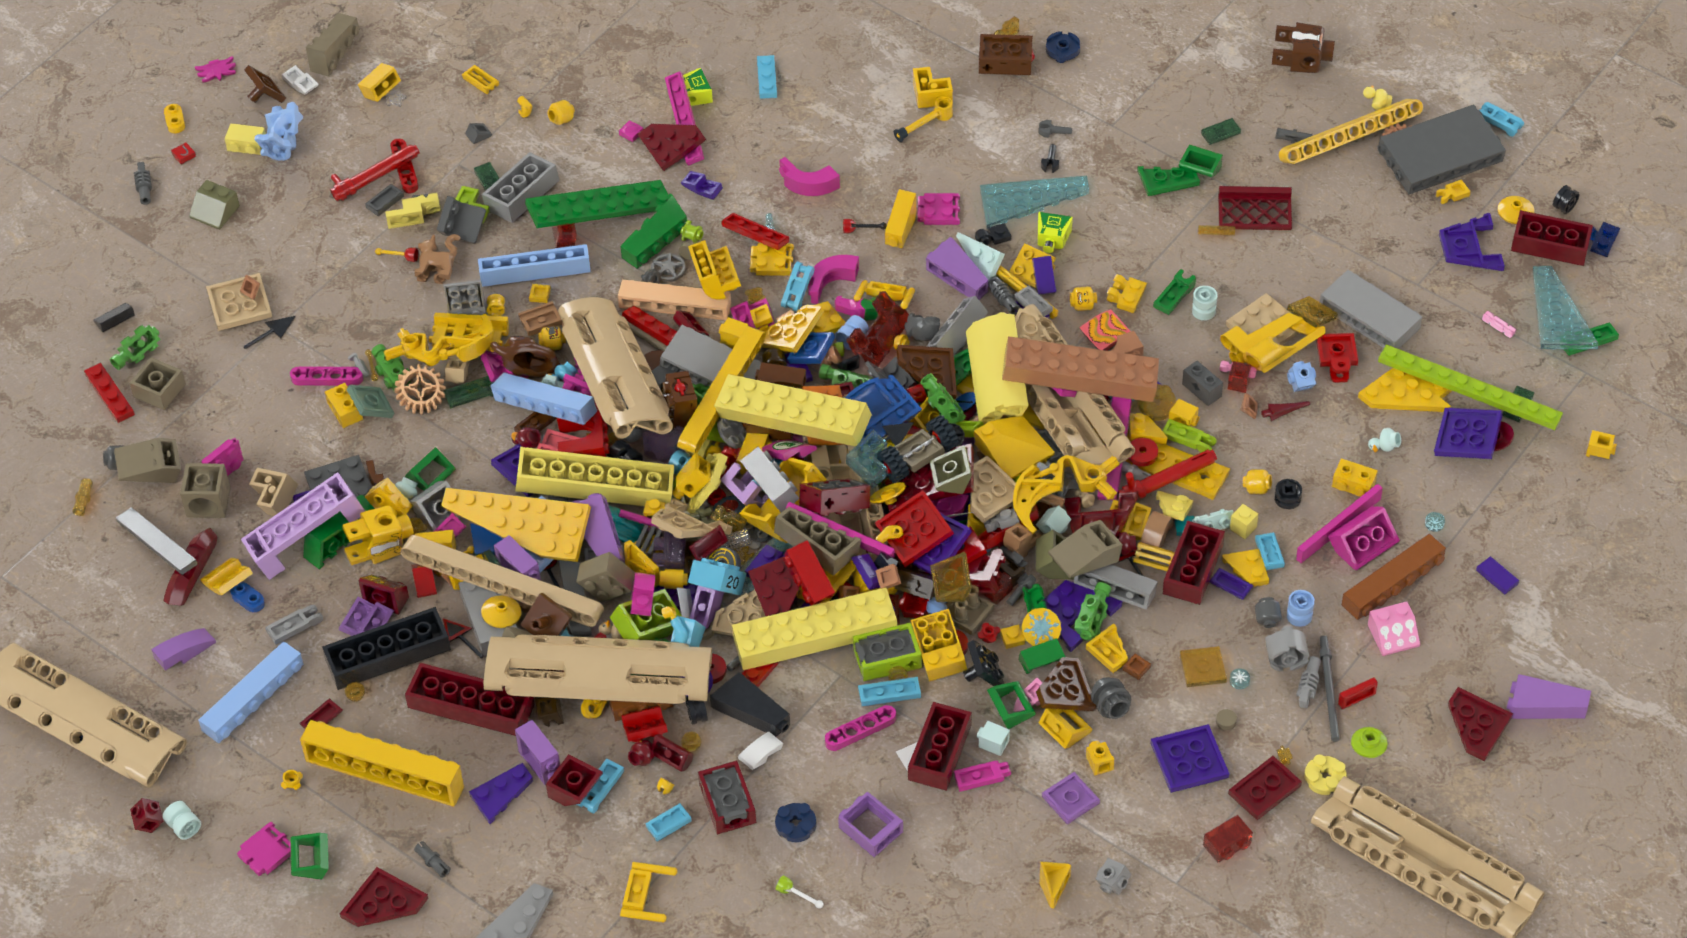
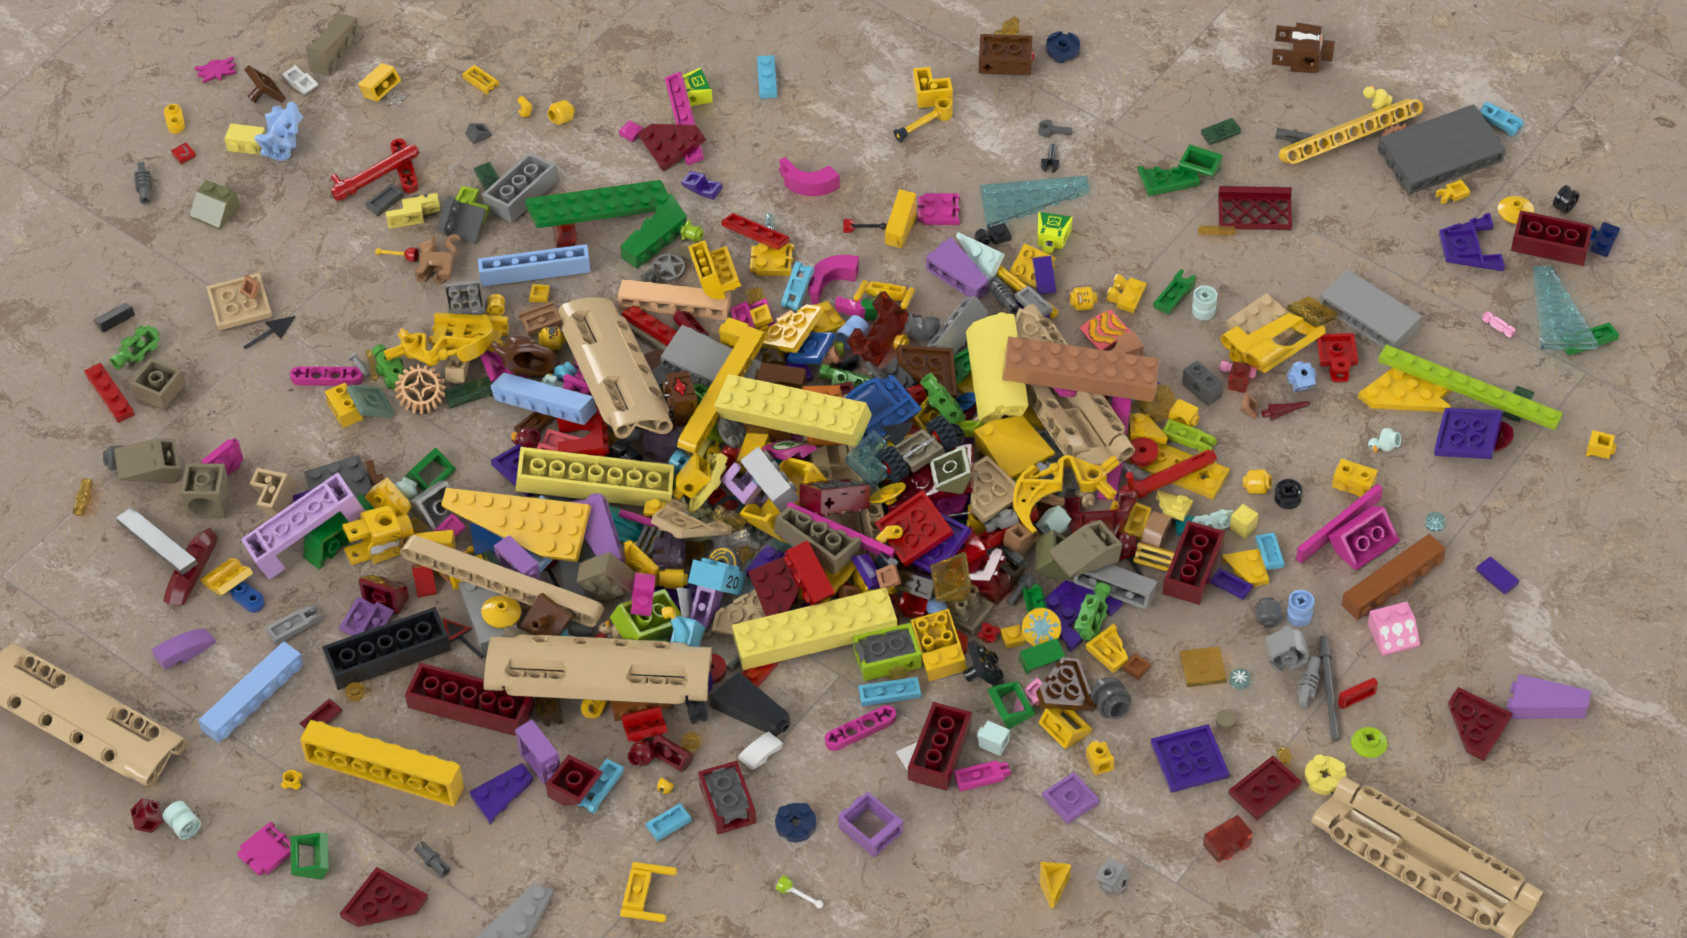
(708, 543): dark red tile -> none

